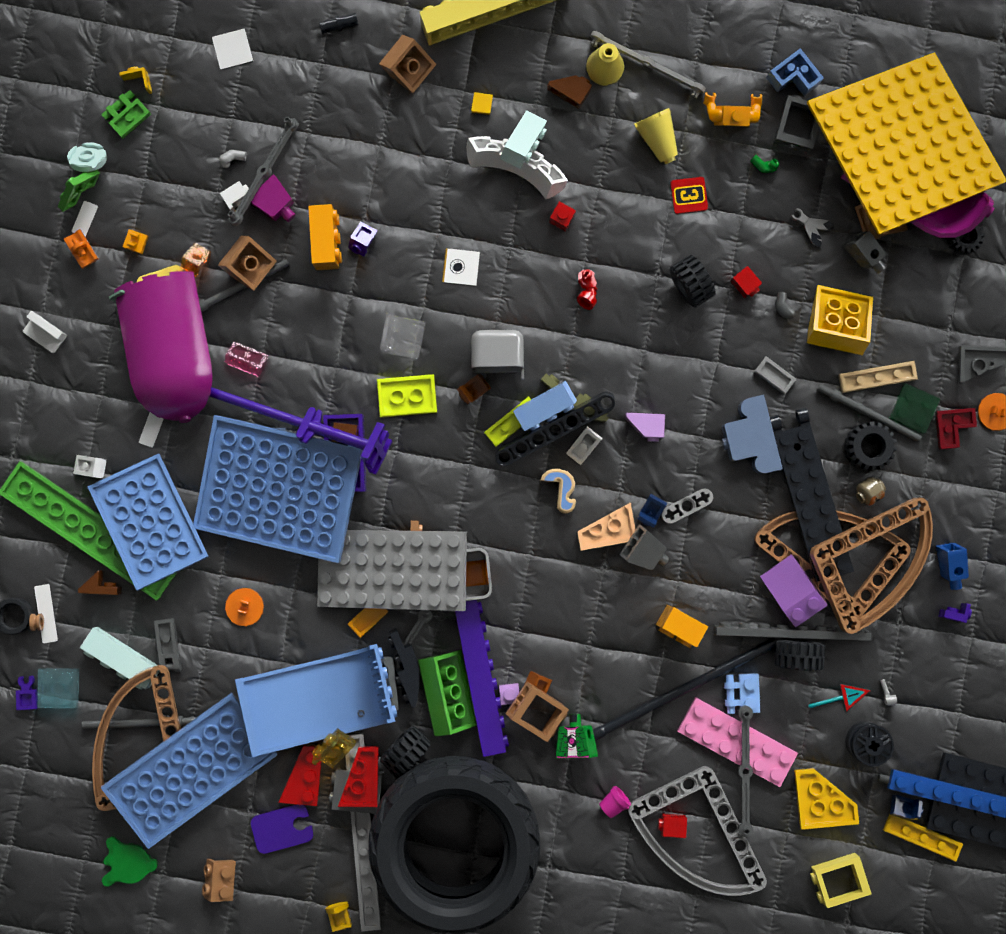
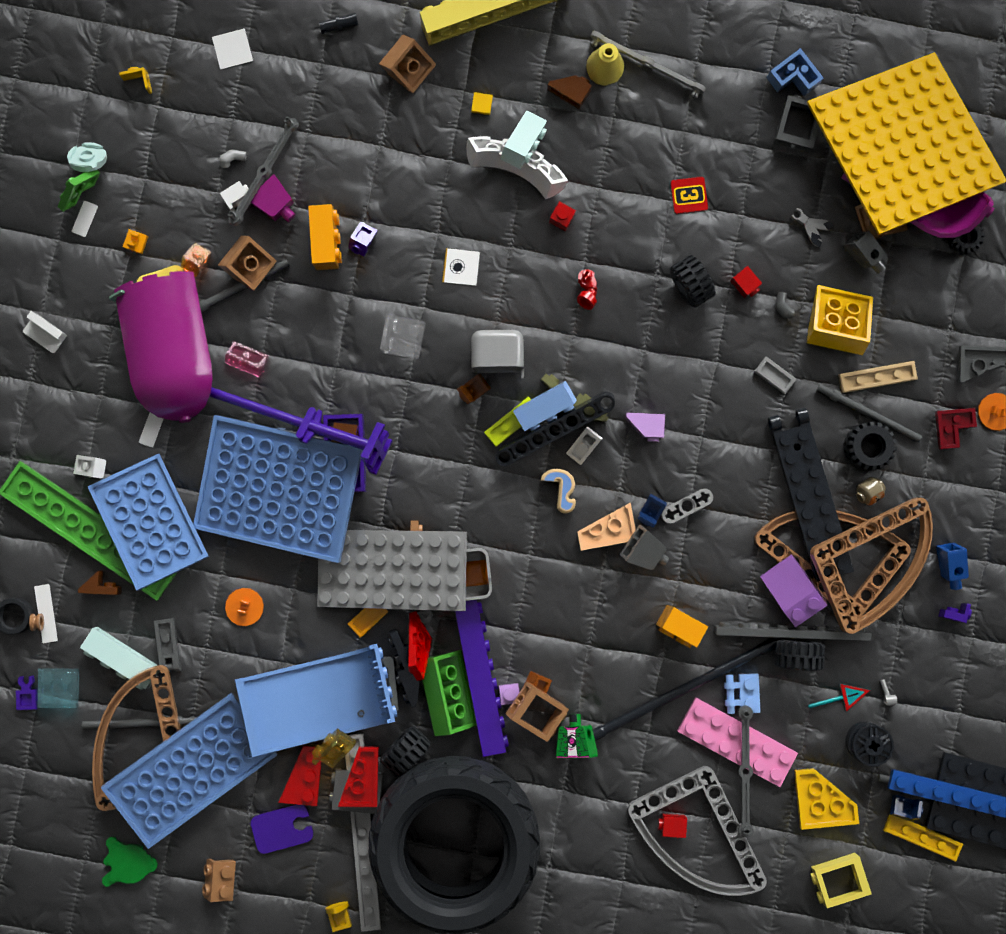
(81, 249): orange hips -> none
(129, 118): bright green plate -> none
(407, 396): neon yellow tile -> none
(419, 646): none -> red wing
(615, 802): dark pink piece -> none
(659, 135): light yellow cone -> none
(733, 114): light orange torso -> none
(752, 436): sand blue brick -> none
(765, 166): green arm -> none
(914, 408): clear green plate -> none

